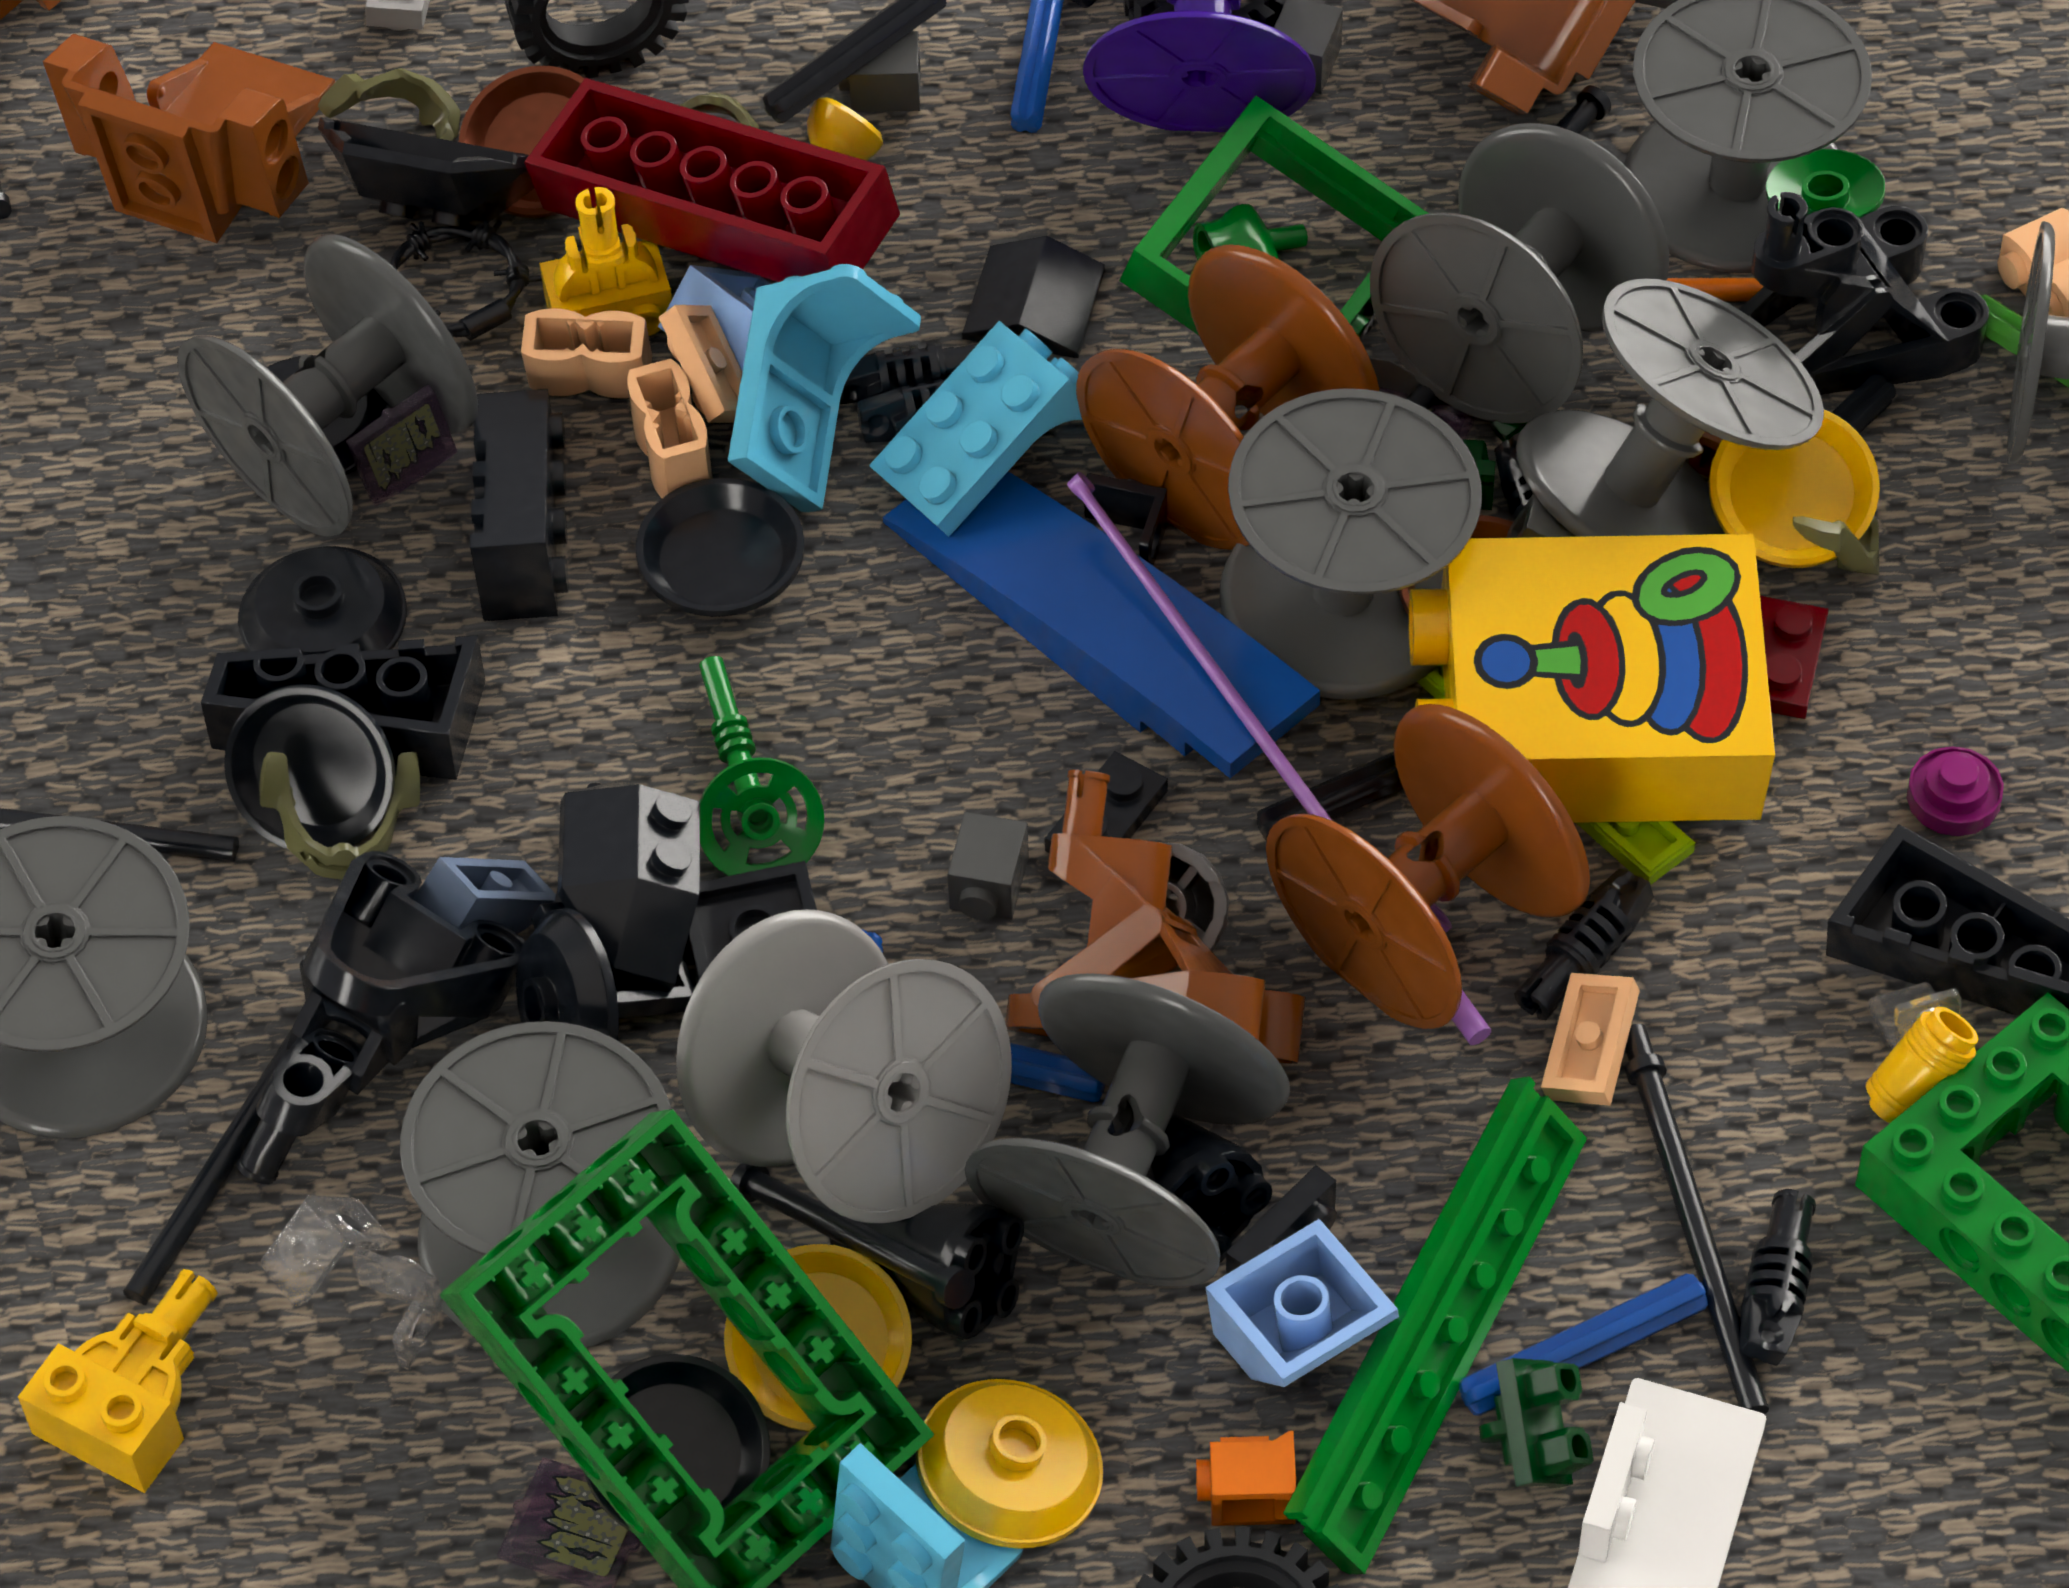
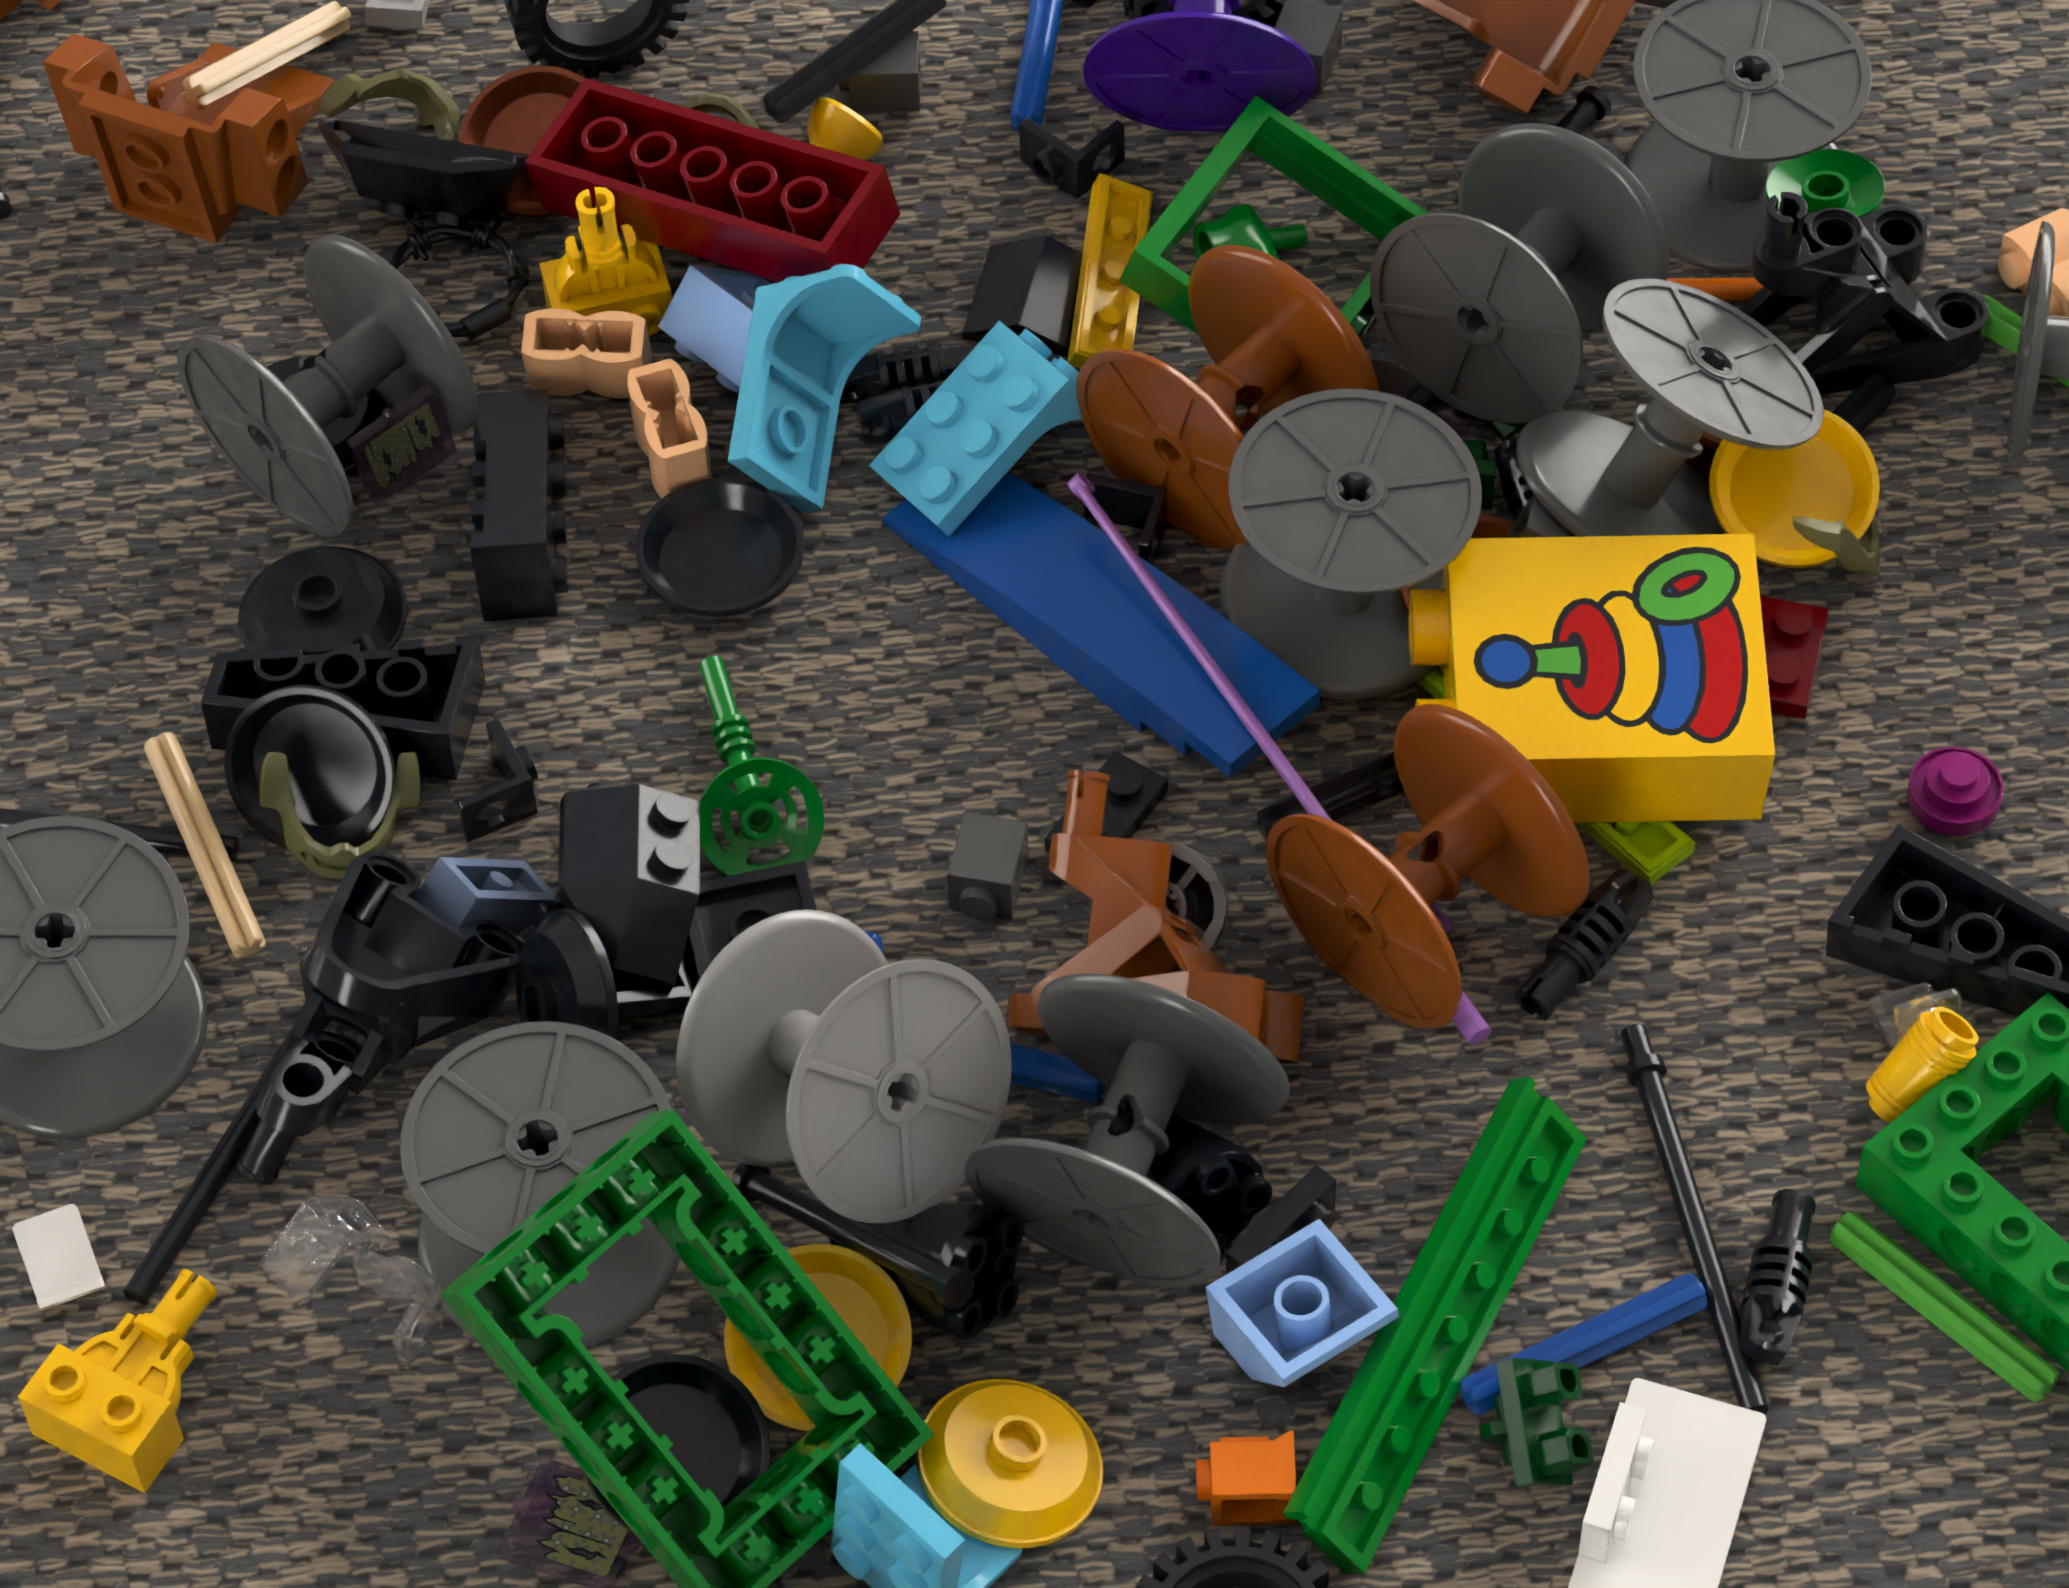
(58, 1256): none -> white bracket
(204, 845): none -> tan axle
(266, 55): none -> tan axle
(517, 790): none -> black bracket
(706, 359): light nougat plate -> none
(1061, 164): none -> black bracket
(1105, 306): none -> yellow tile
(1590, 1039): light nougat plate -> none
(1944, 1306): none -> bright green axle

